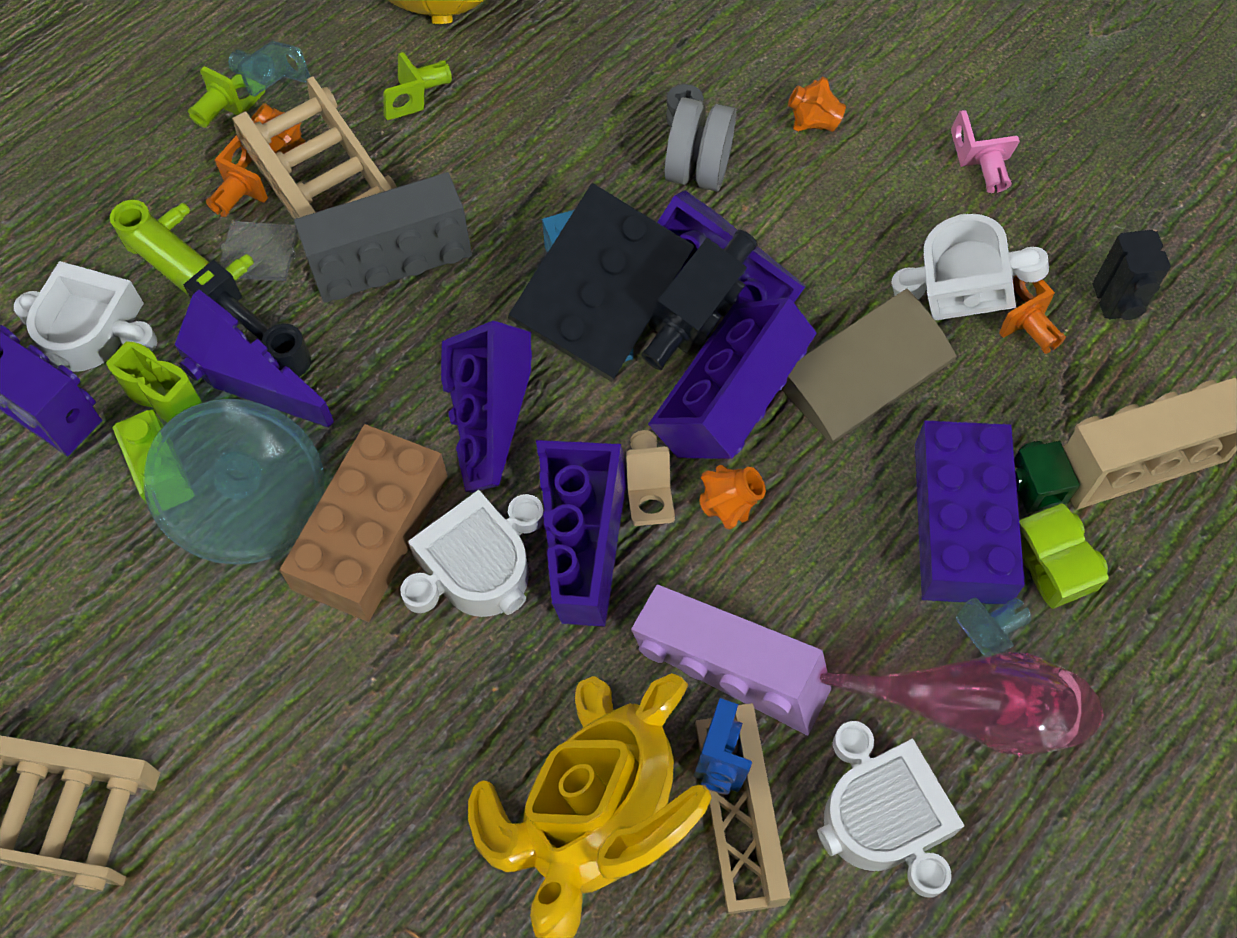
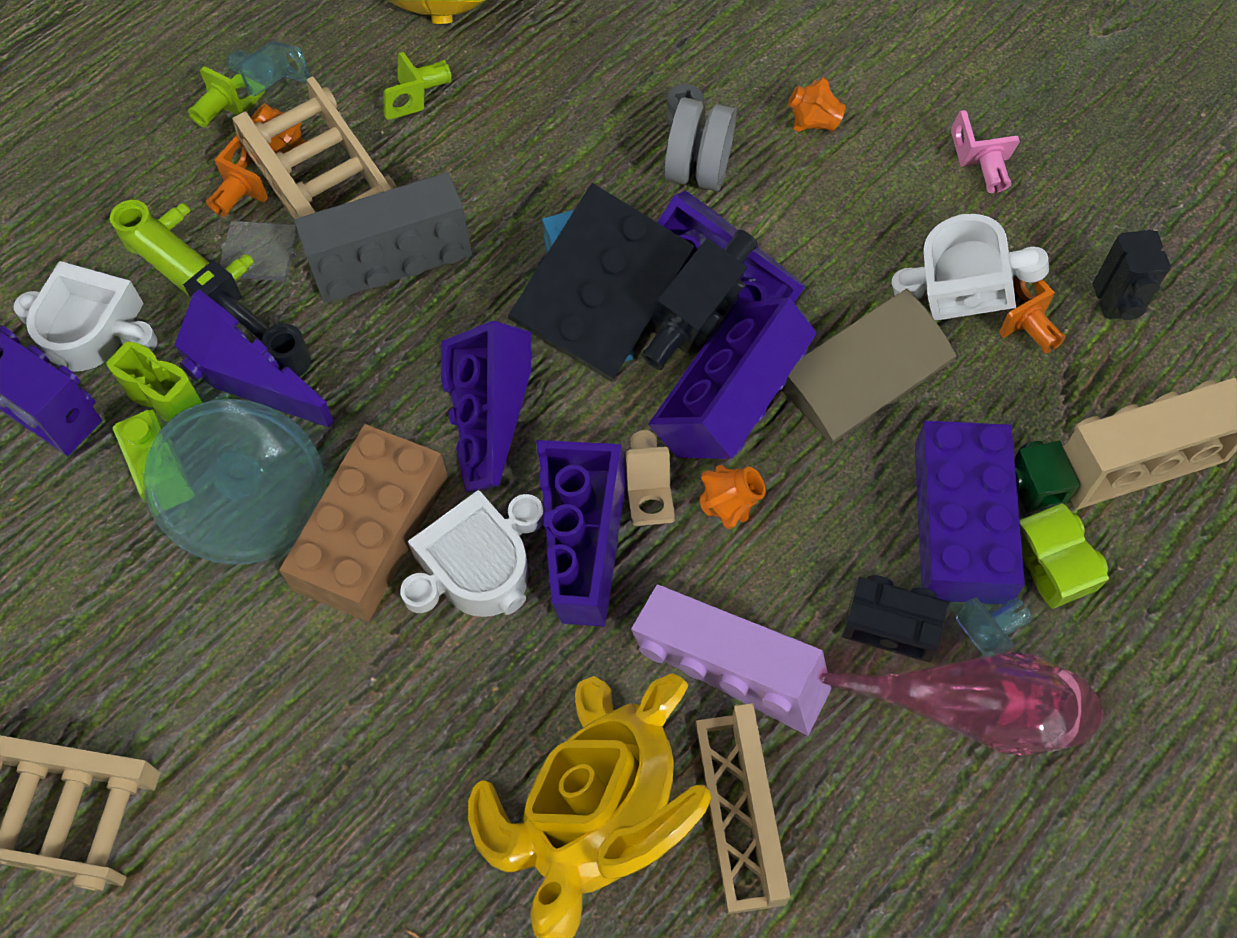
(717, 765): blue bracket -> none
(889, 811): white piece -> none
(895, 618): none -> black brick

